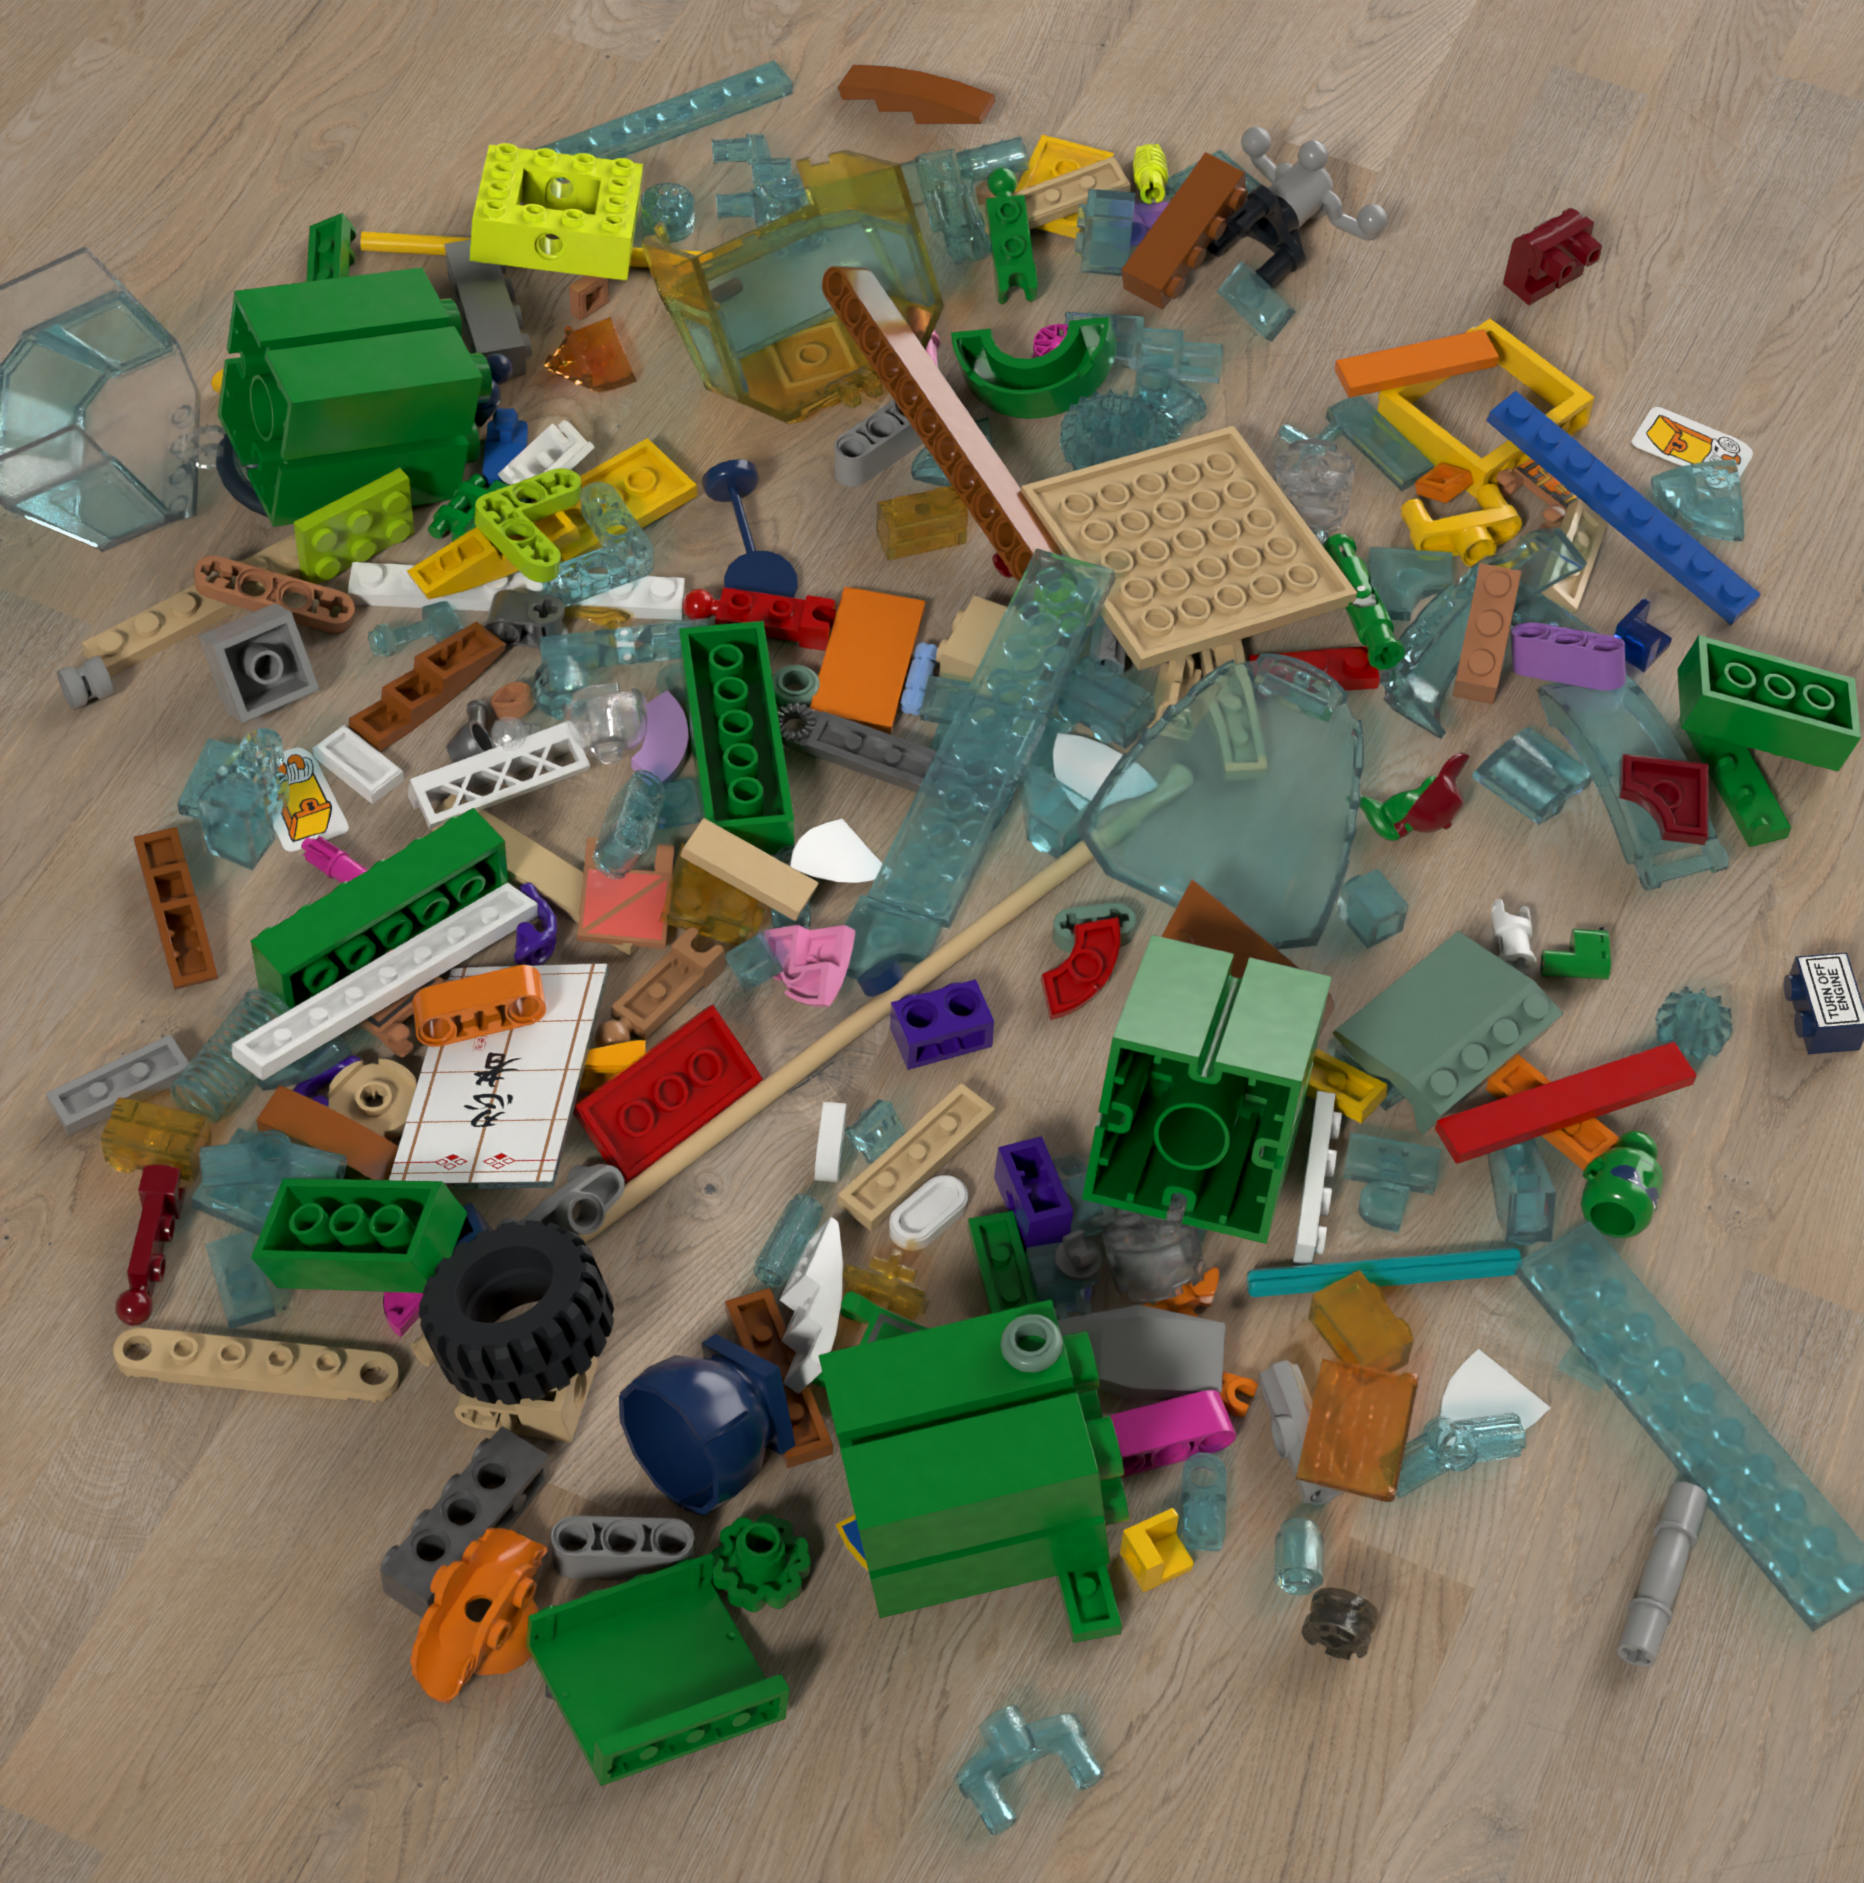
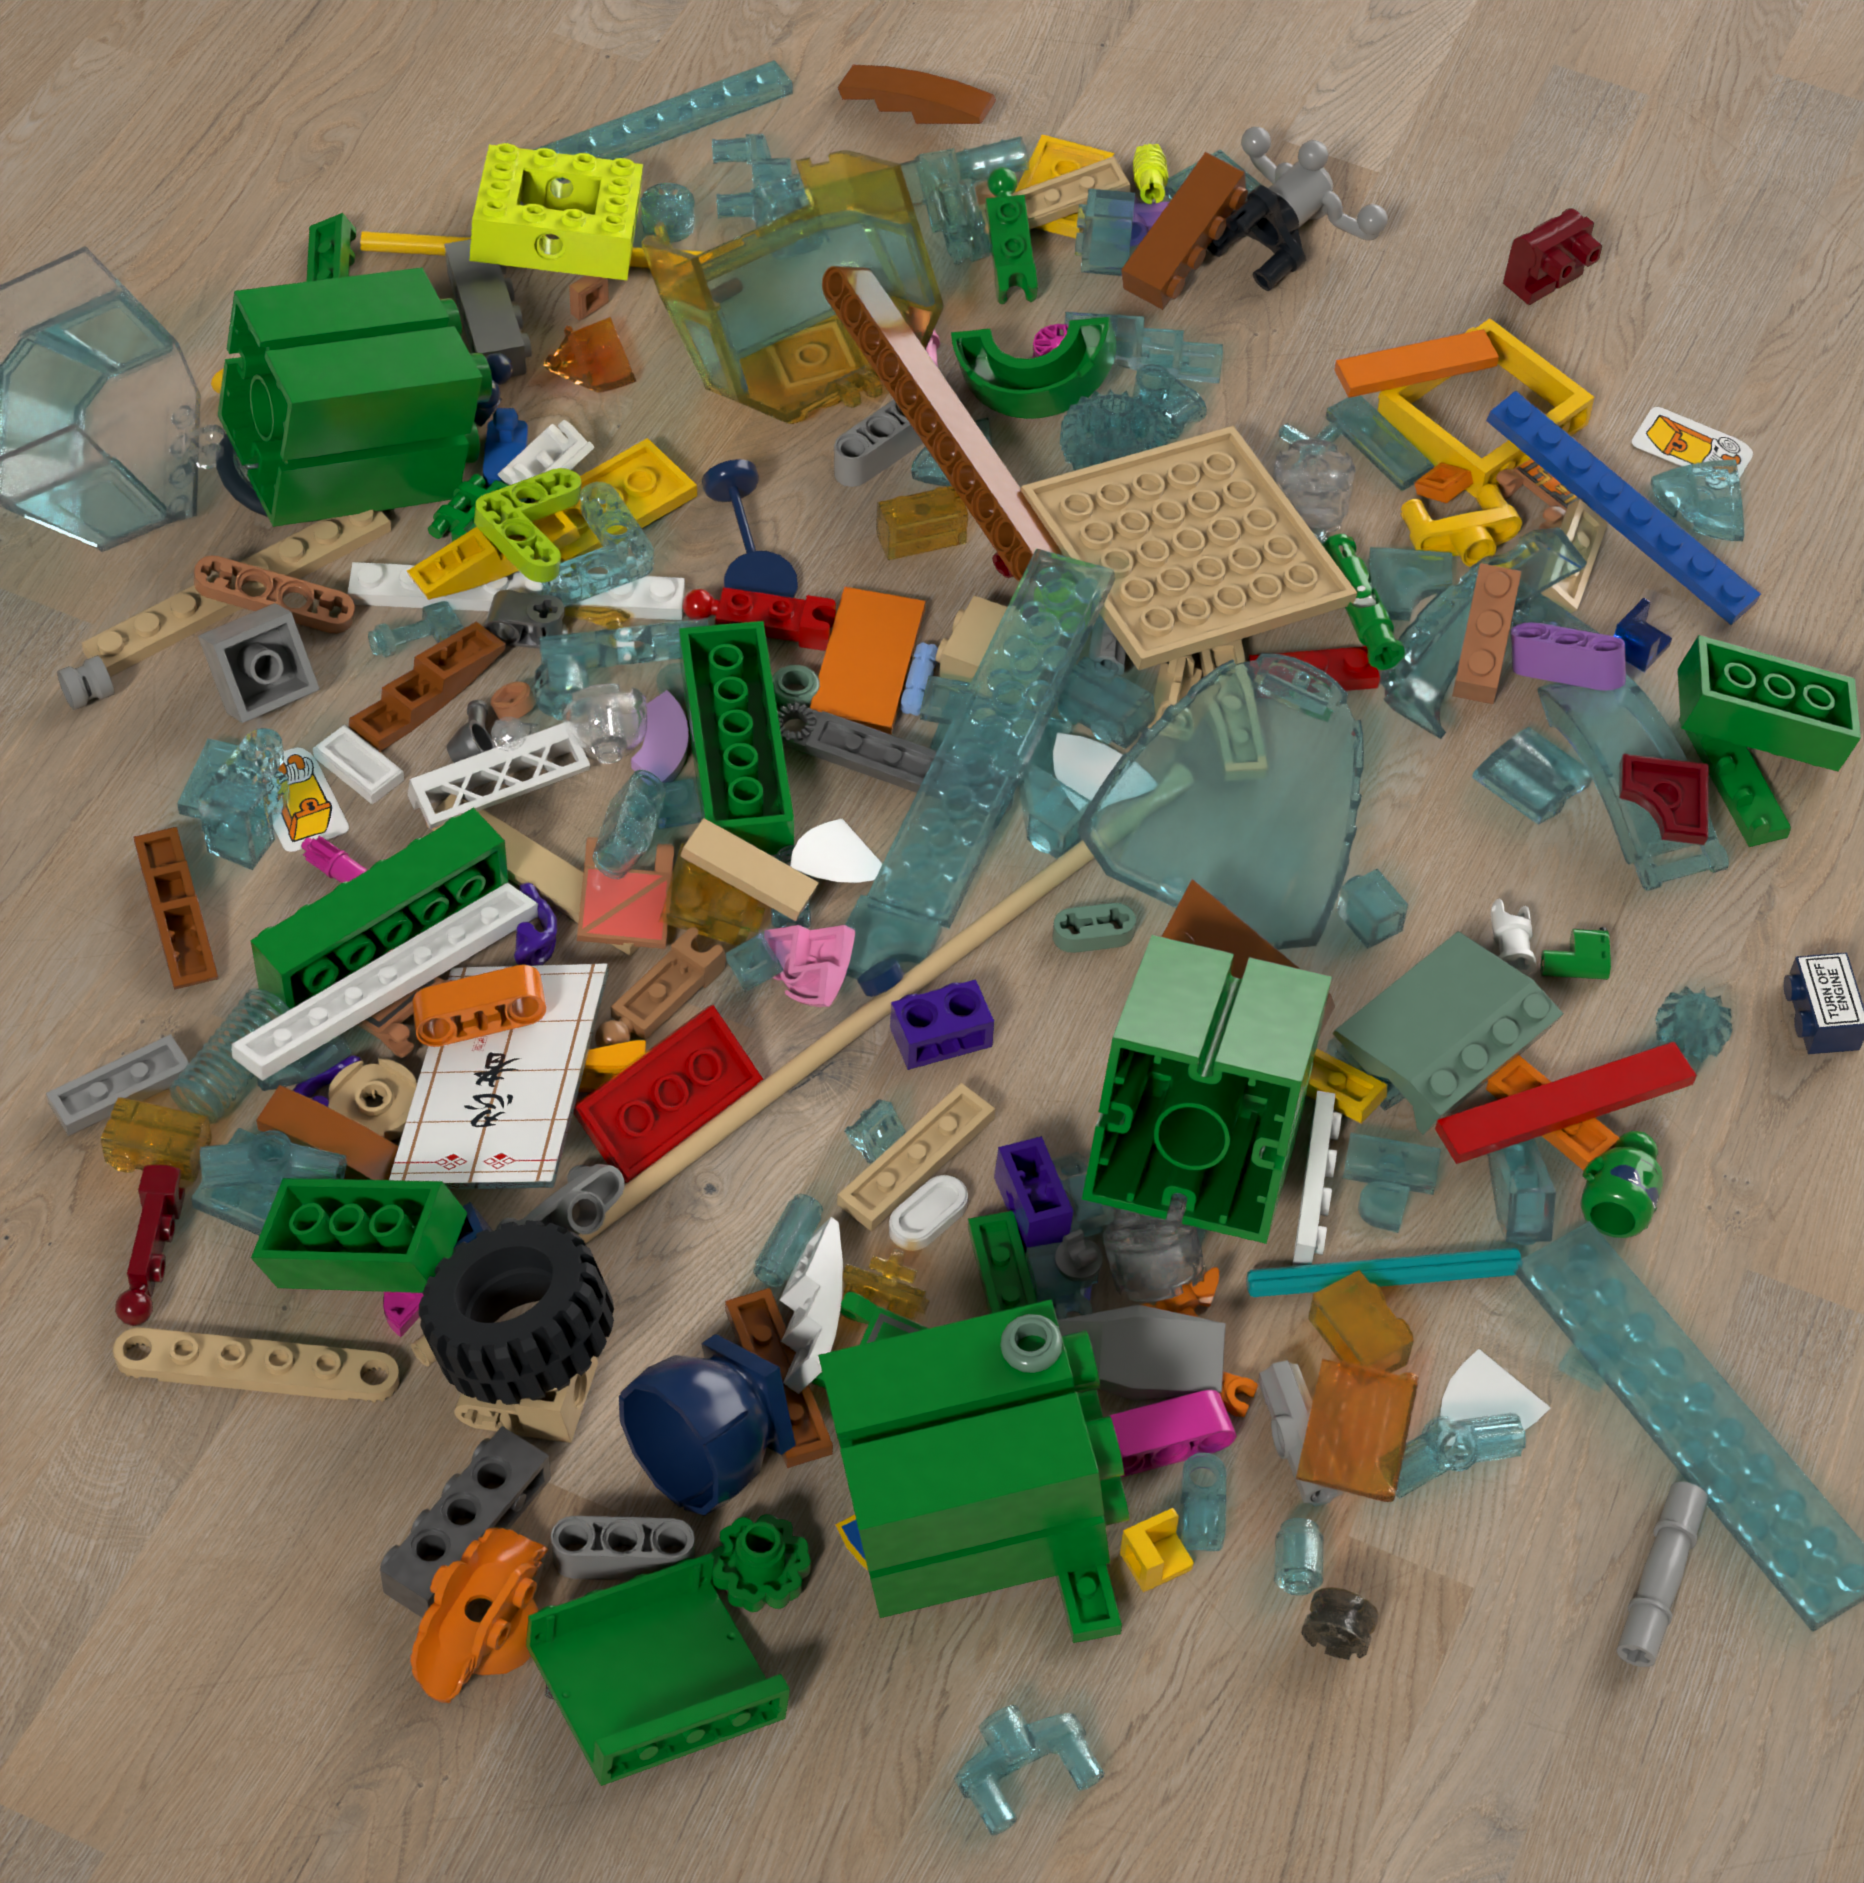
(240, 1280): clear light blue plate -> none
(354, 527): lime plate -> none
(830, 1141): white beam -> none
(1085, 970): red tile -> none
(1256, 301): clear light blue plate -> none
(1422, 809): dark red hair -> none

